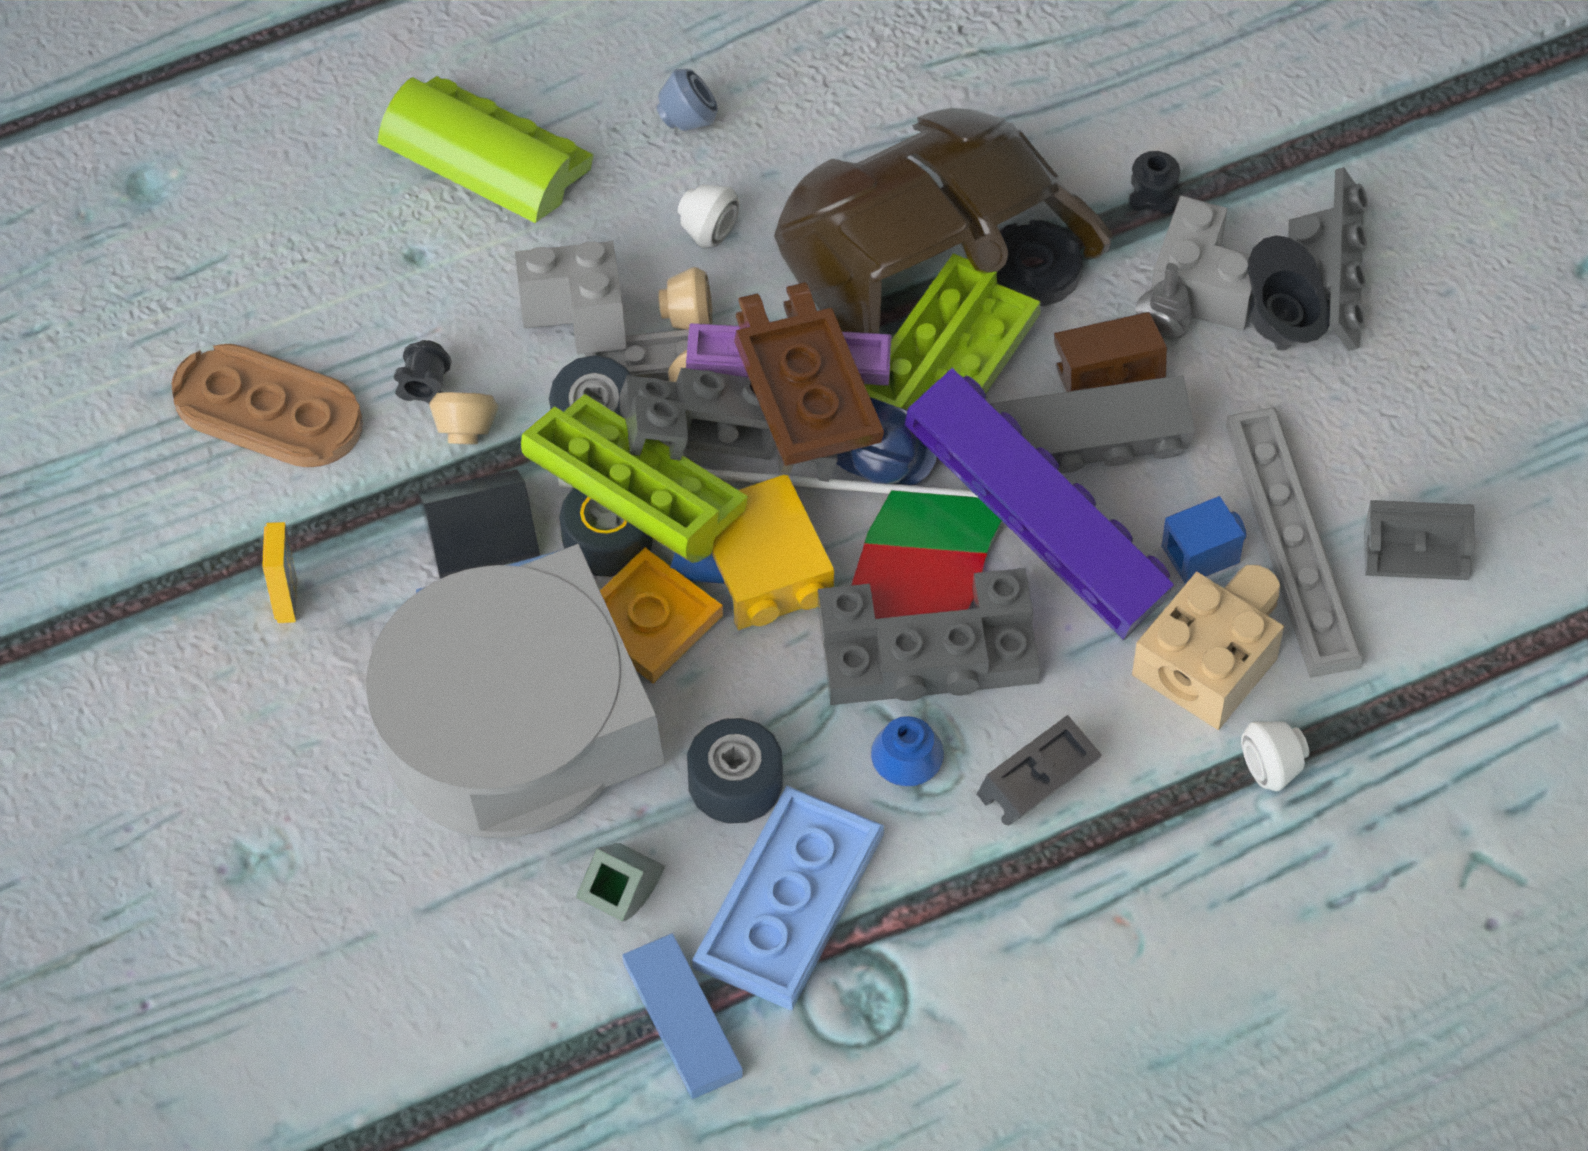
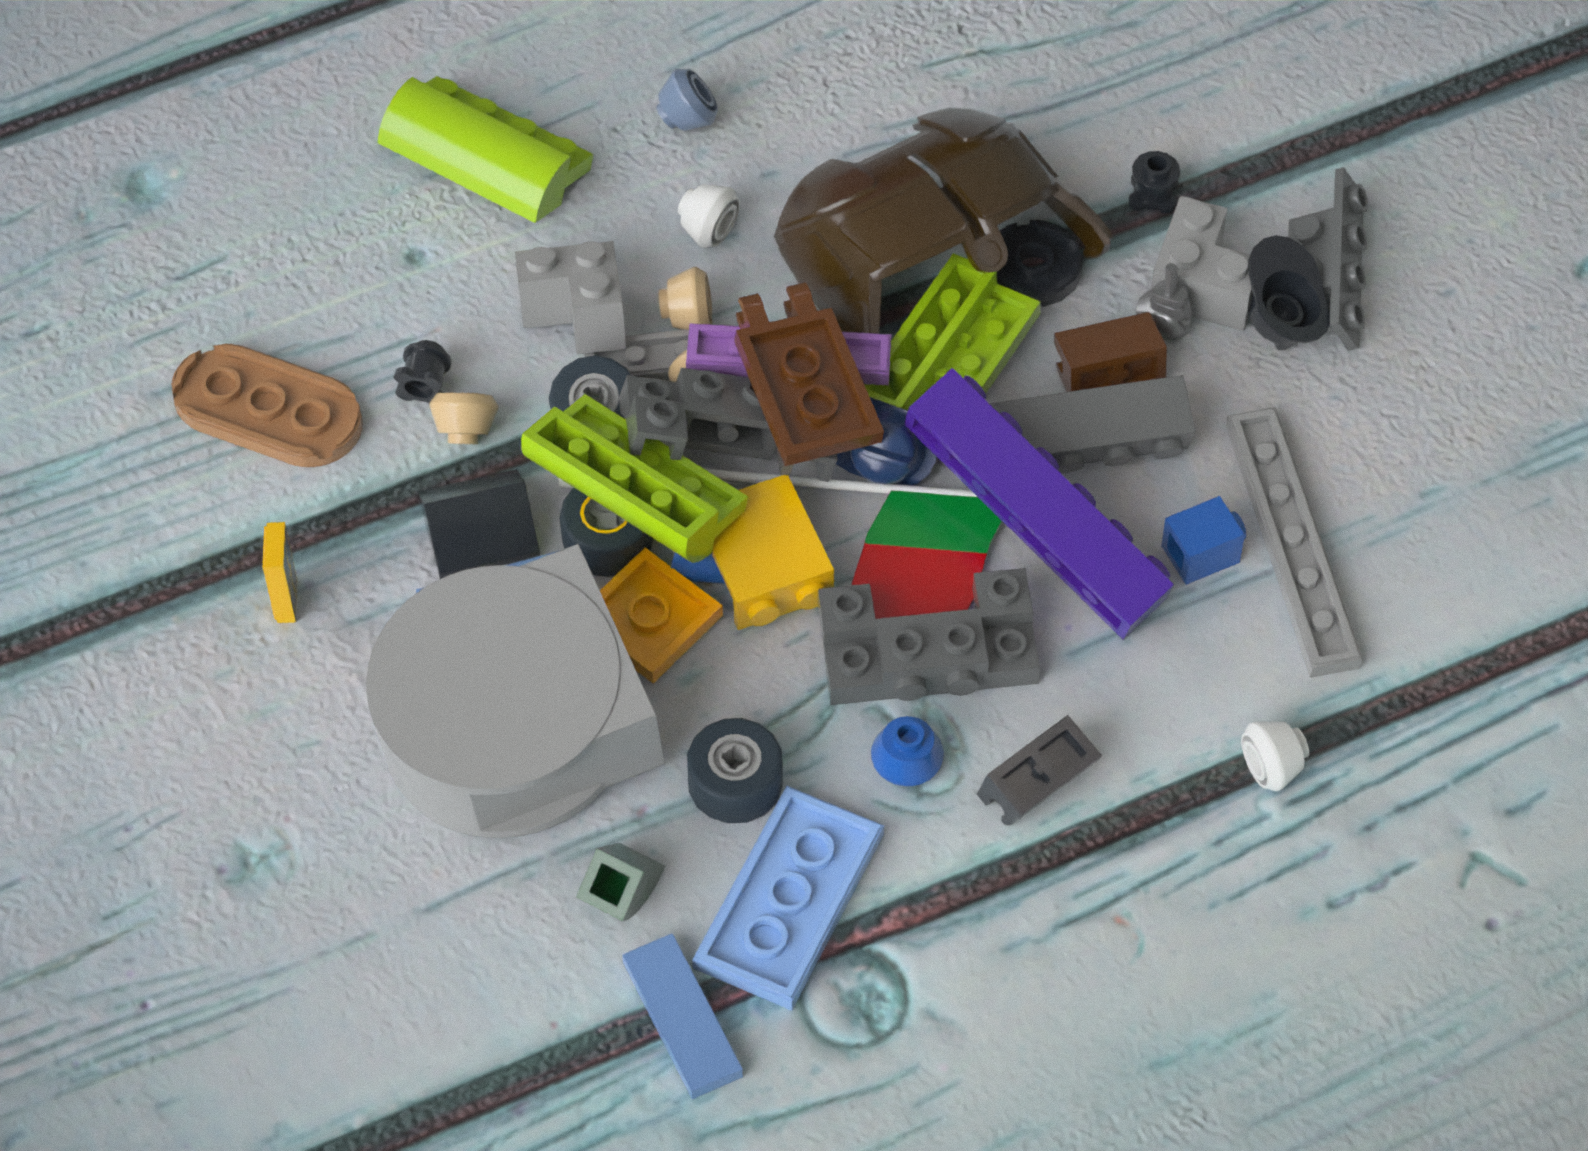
(1212, 643): tan brick -> none
(1419, 540): dark grey hinge -> none

